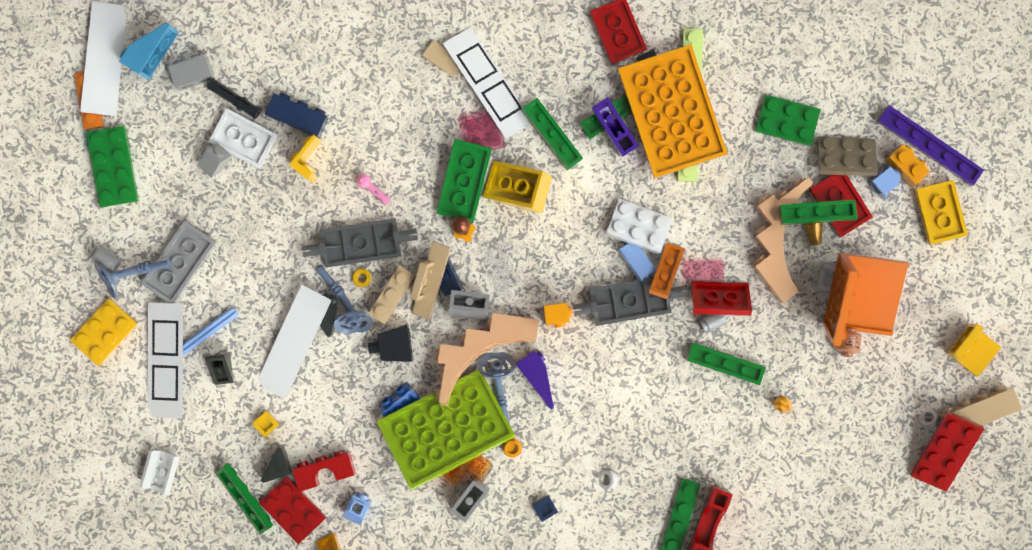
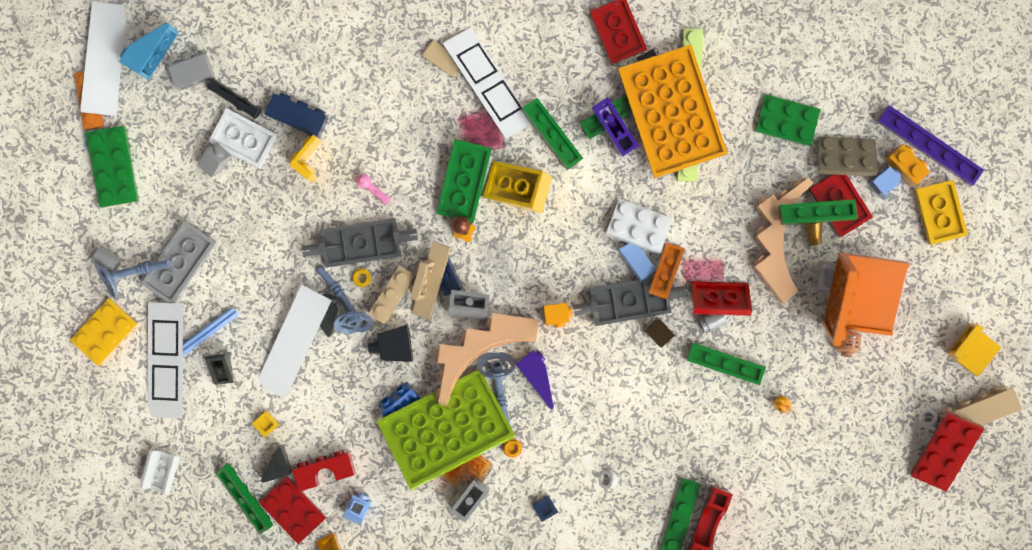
(659, 333): none -> dark brown panel

